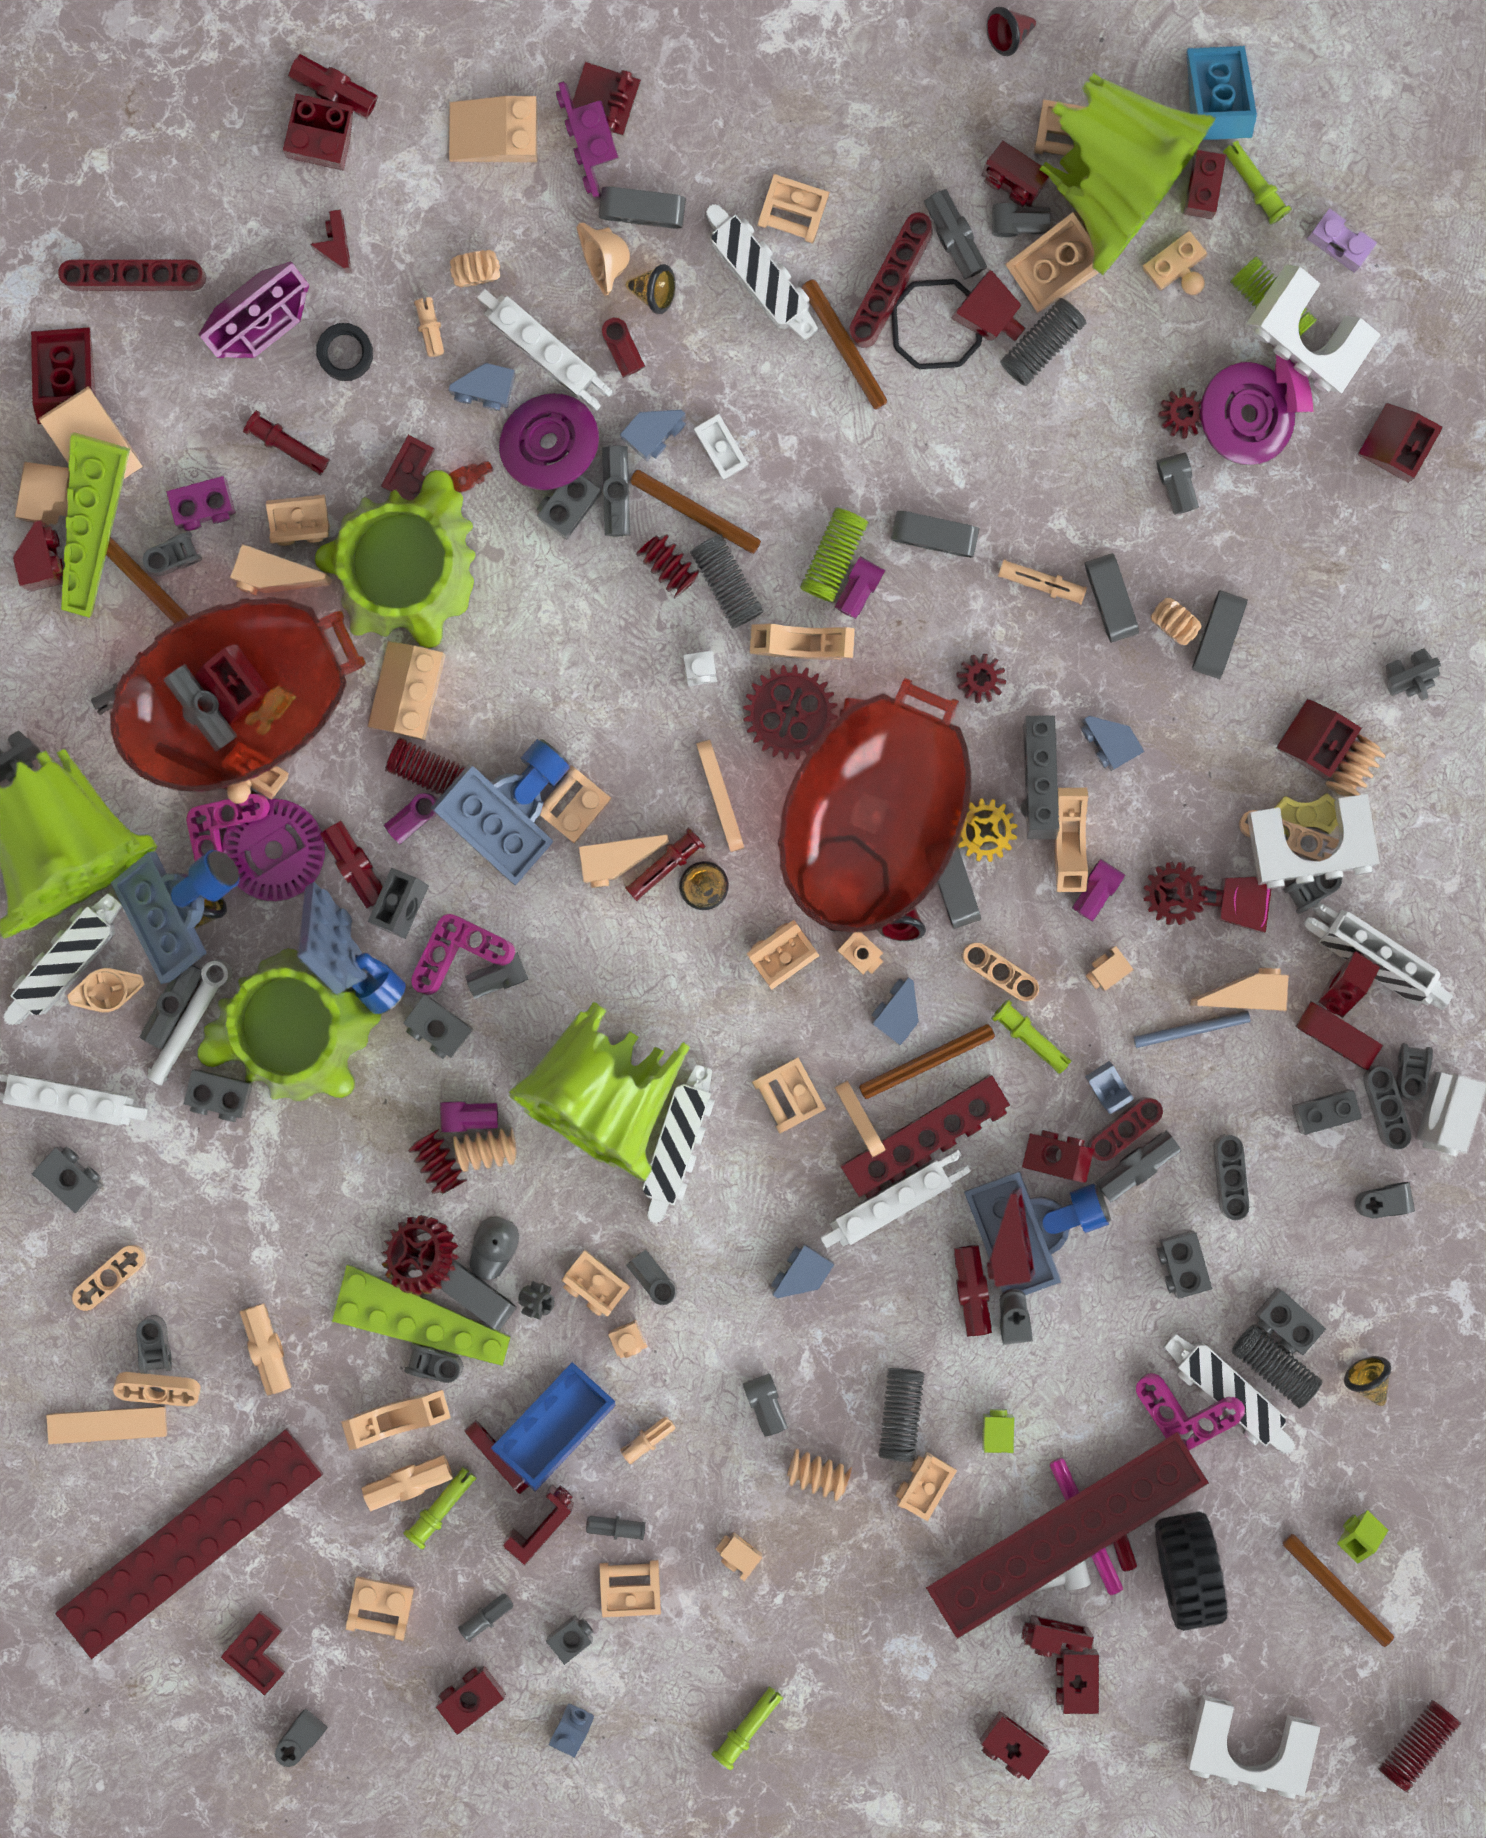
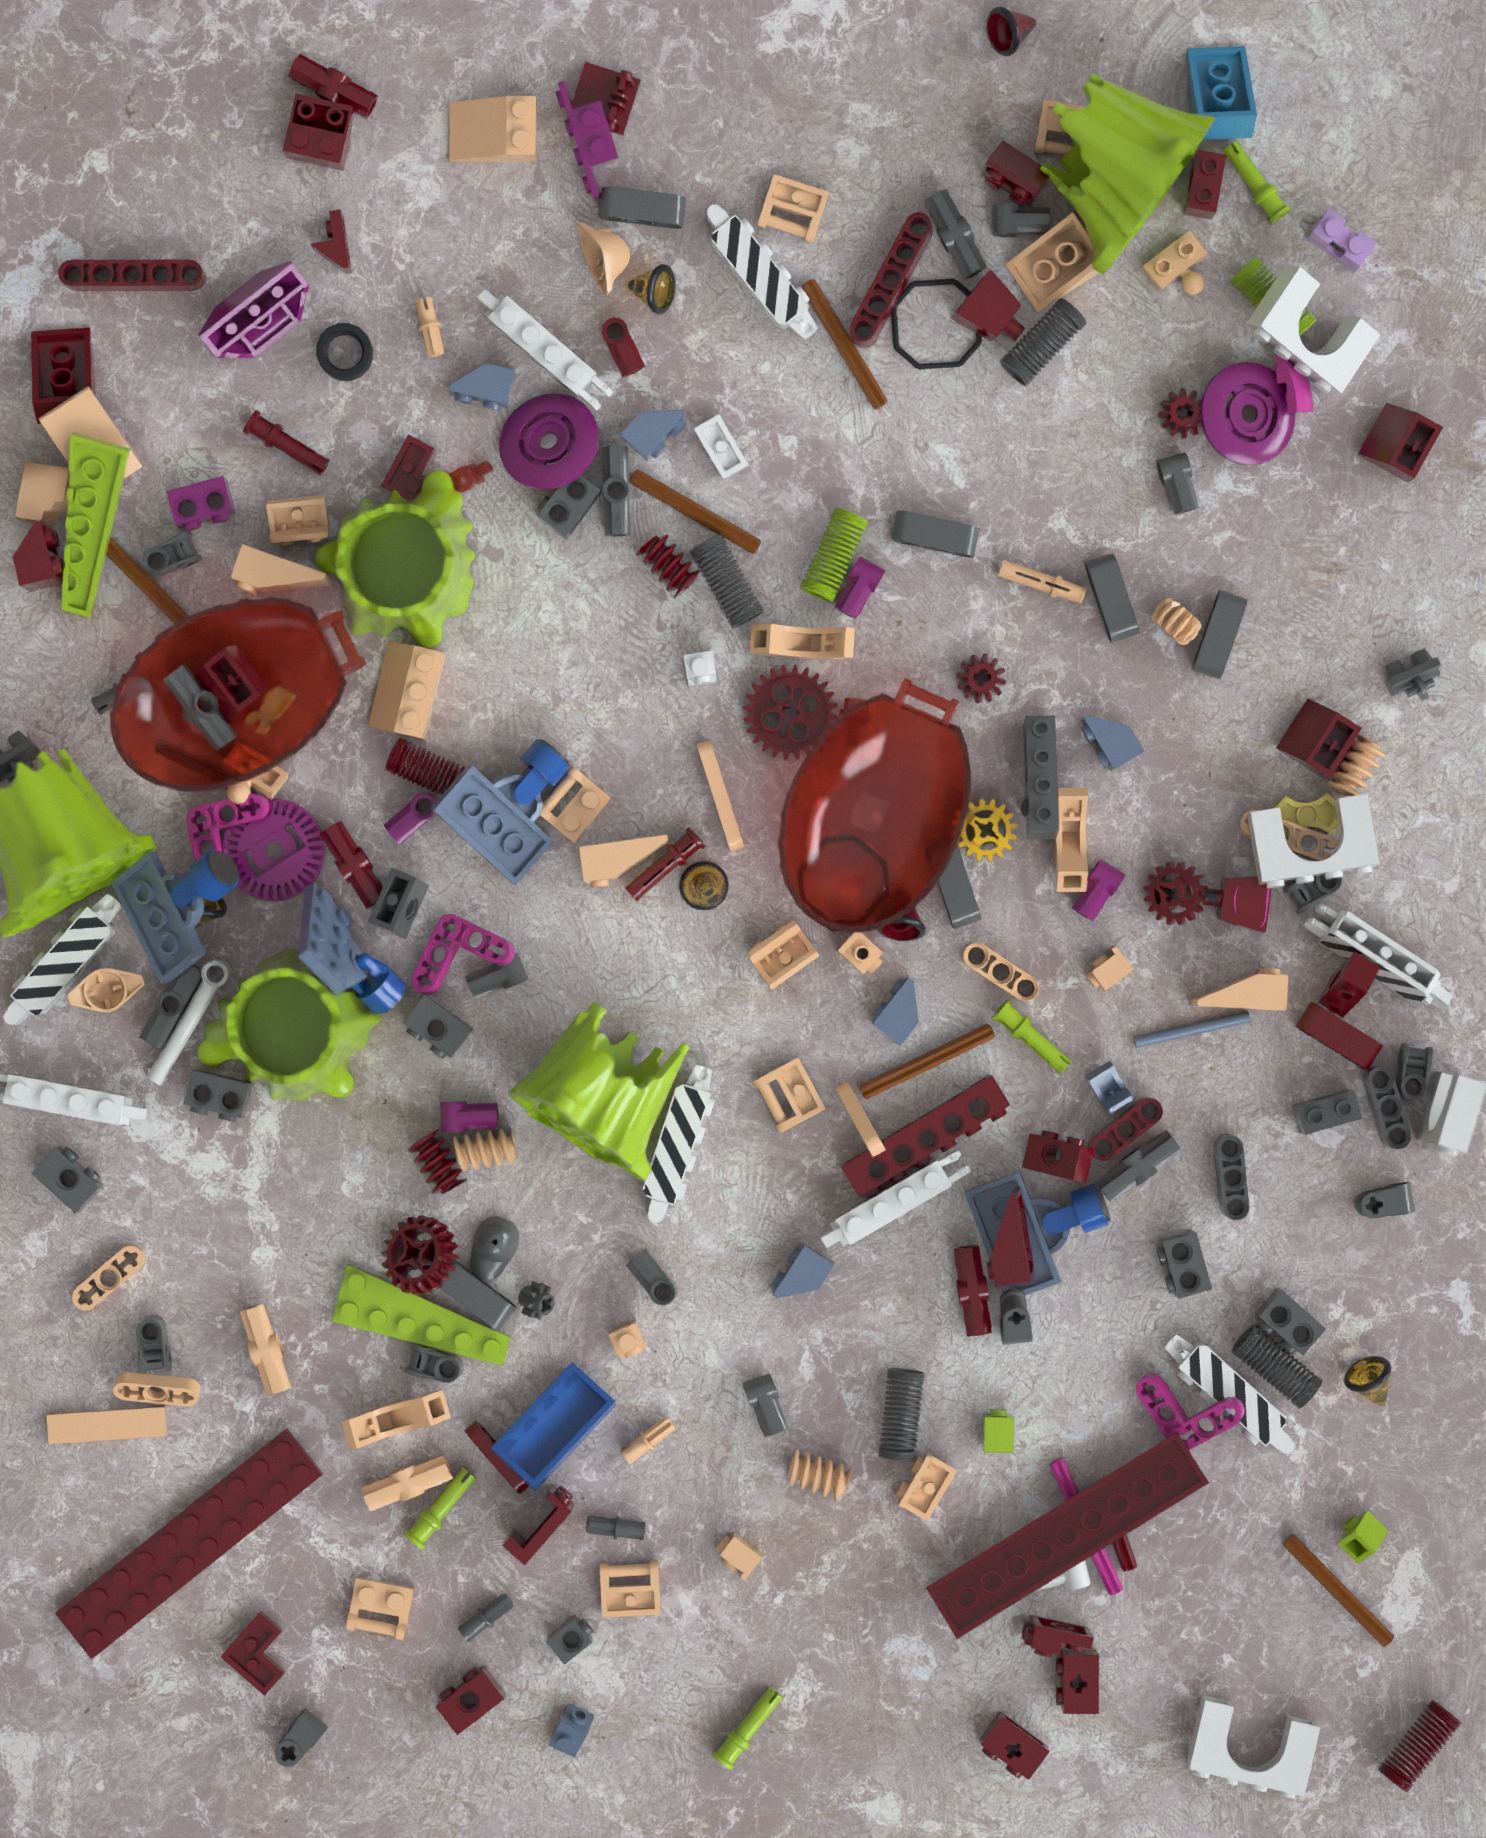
(474, 268): light nougat gear -> none
(595, 1284): light nougat bracket -> none
(1191, 1571): black tyre -> none

